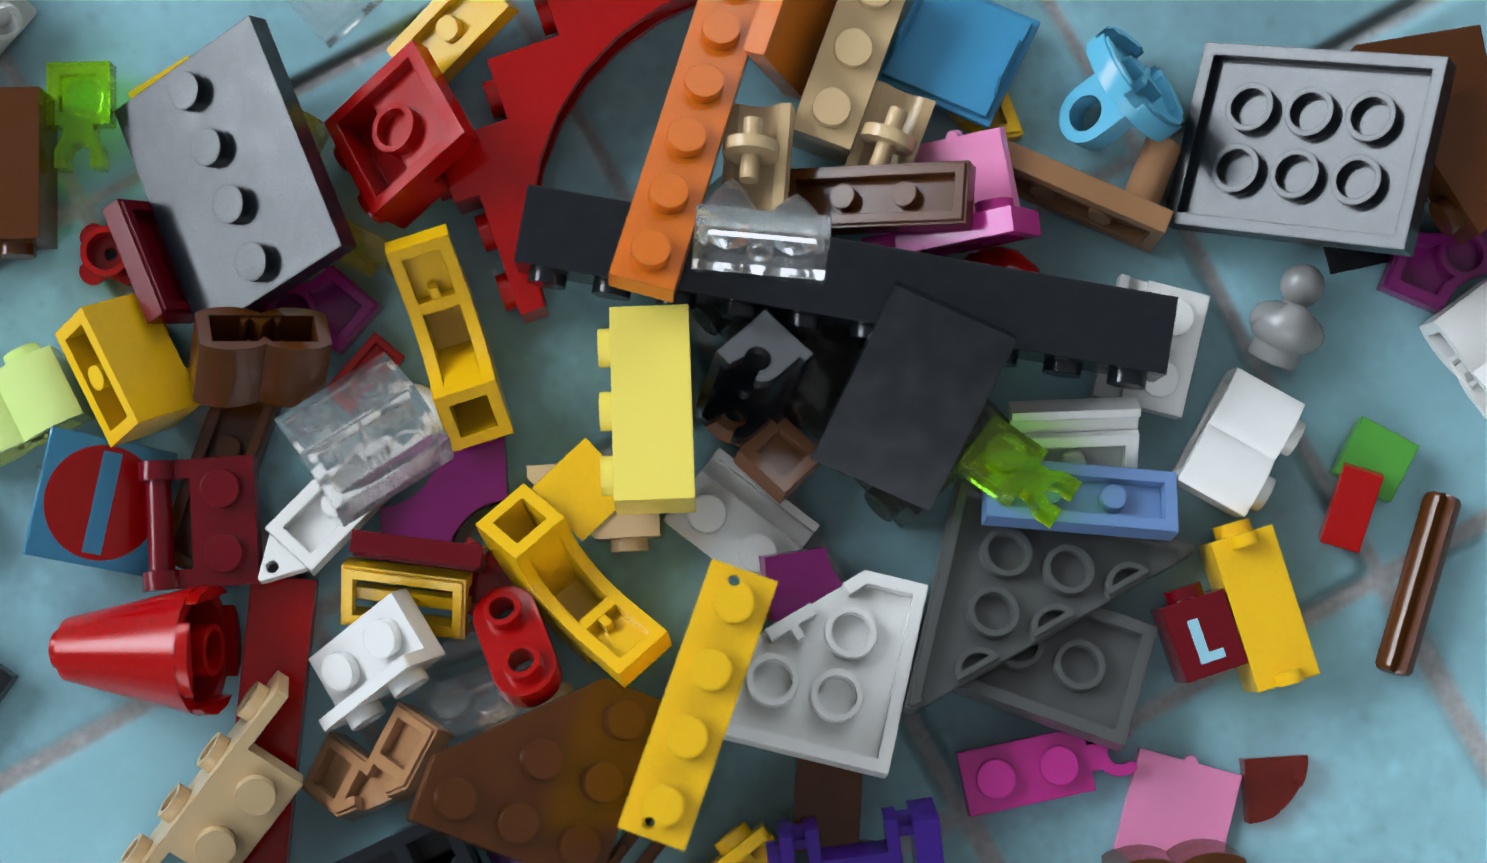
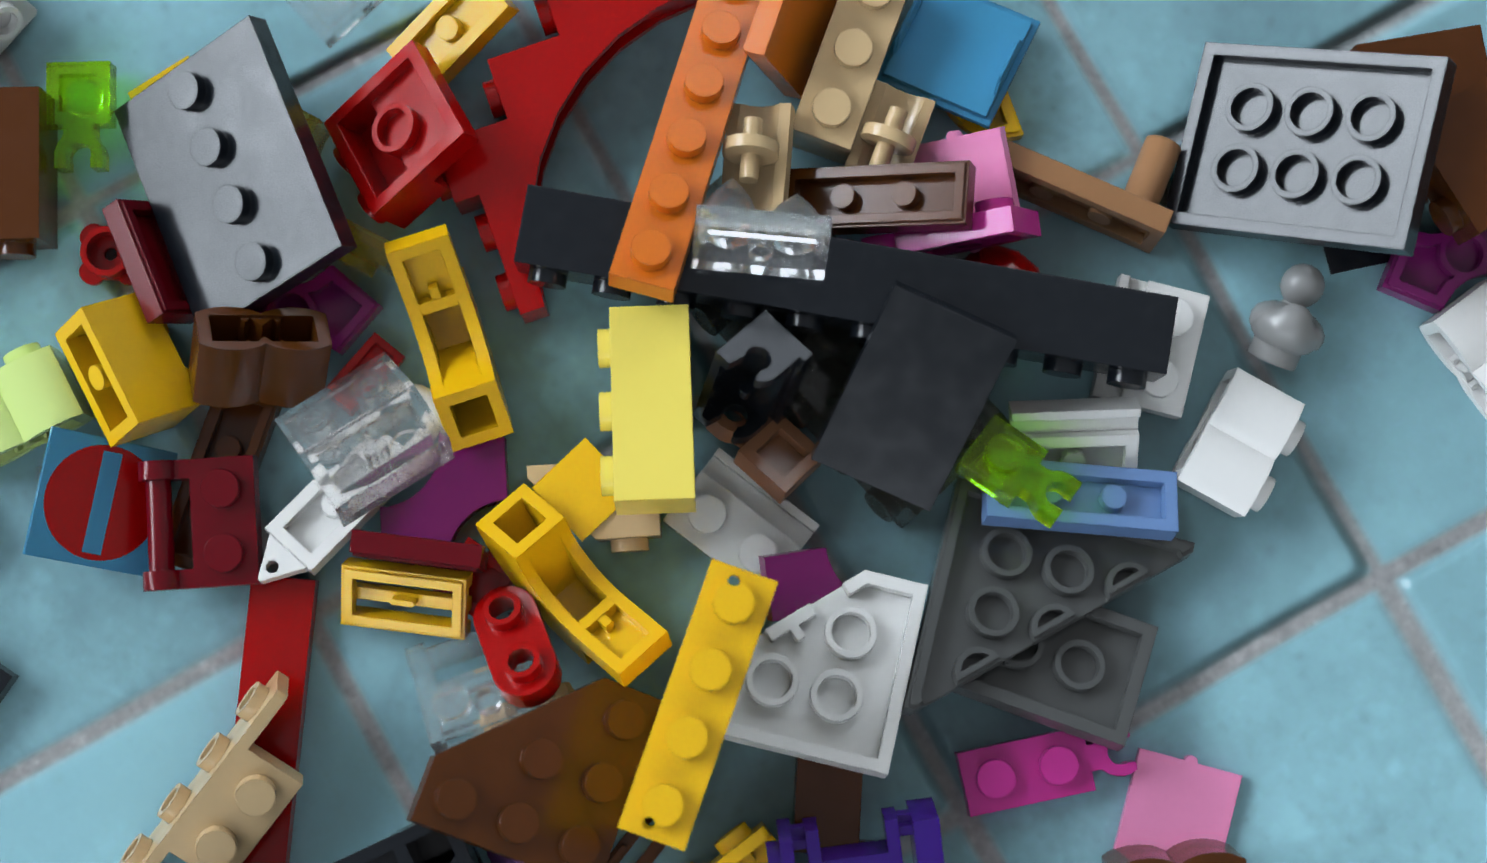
(155, 649): red cone -> none
(360, 783): medium nougat tile -> none
(374, 660): white bracket -> none
(1127, 95): medium azure tile -> none
(1198, 633): dark red brick -> none
(1262, 604): yellow brick -> none
(1270, 784): clear red tile -> none
(1350, 507): red piece -> none
(1378, 450): bright green tile -> none
(1418, 583): reddish brown axle -> none

